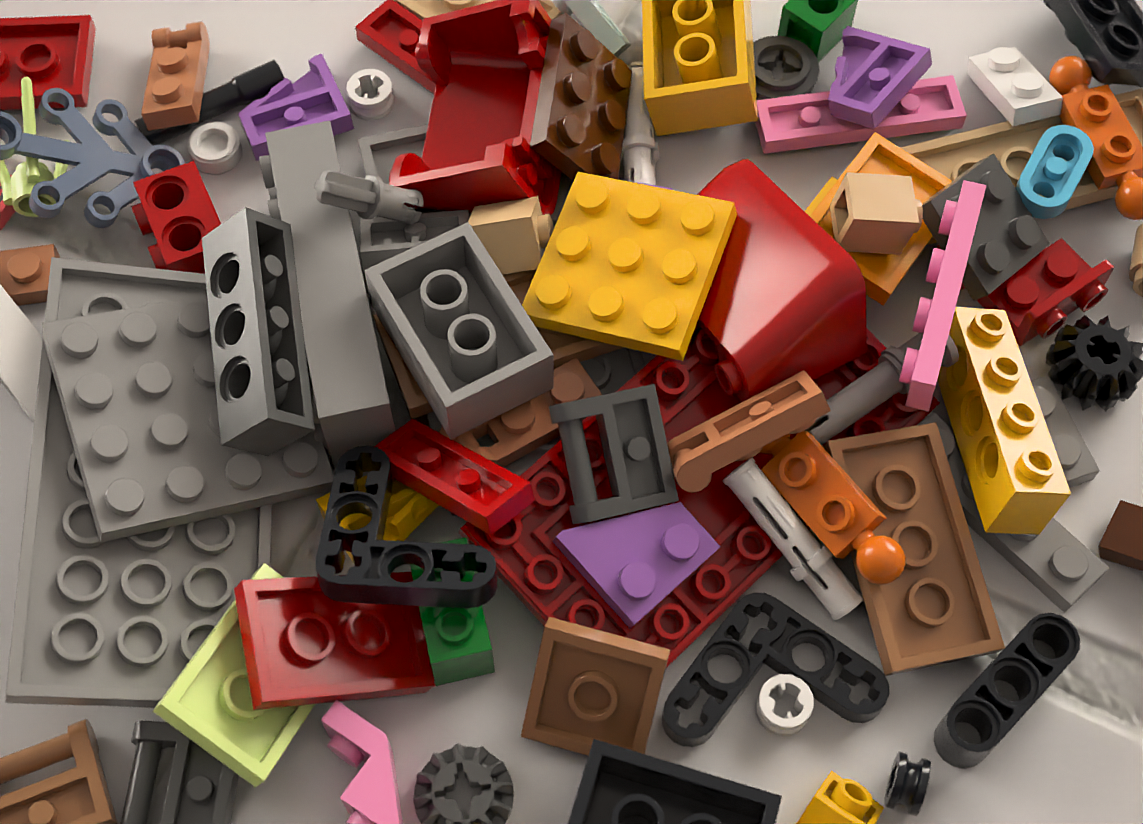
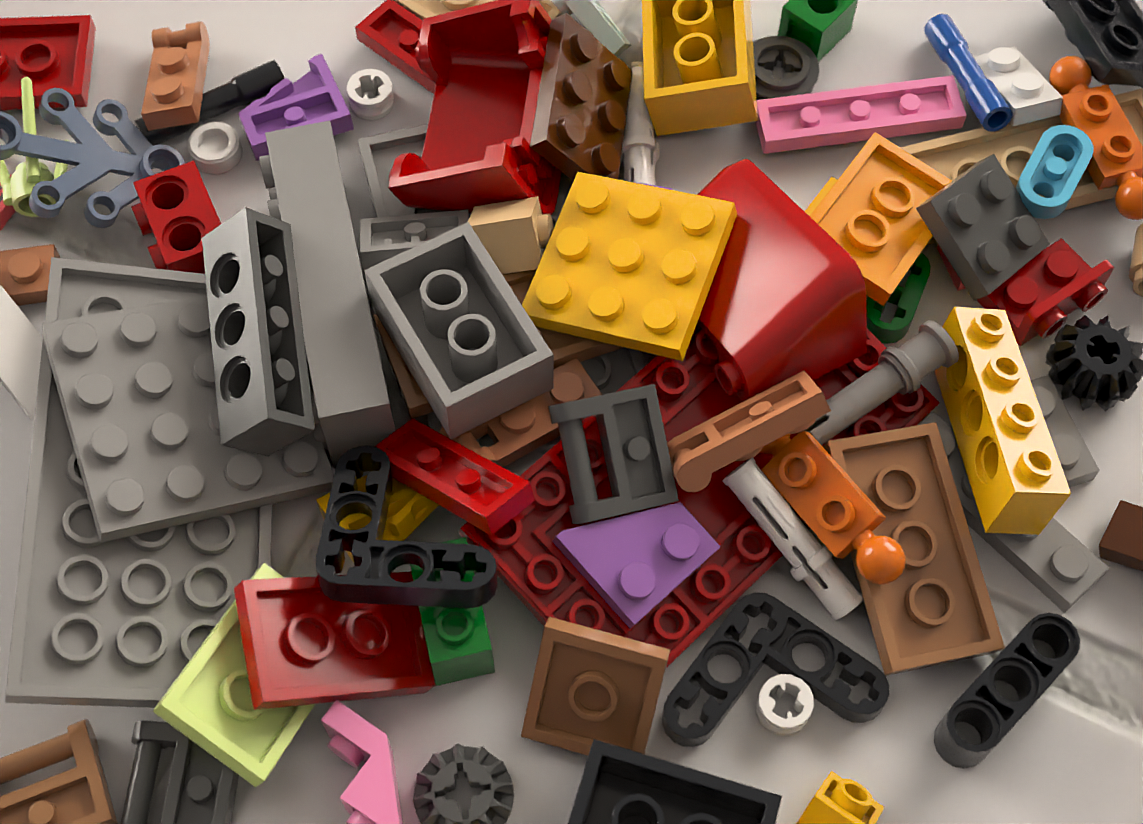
(368, 196): light grey axle -> none
(874, 76): medium lavender wing -> none
(875, 213): tan brick -> none
(907, 301): none -> green beam
(907, 783): black bush -> none
(936, 314): bright pink plate -> none
(979, 91): none -> blue piece

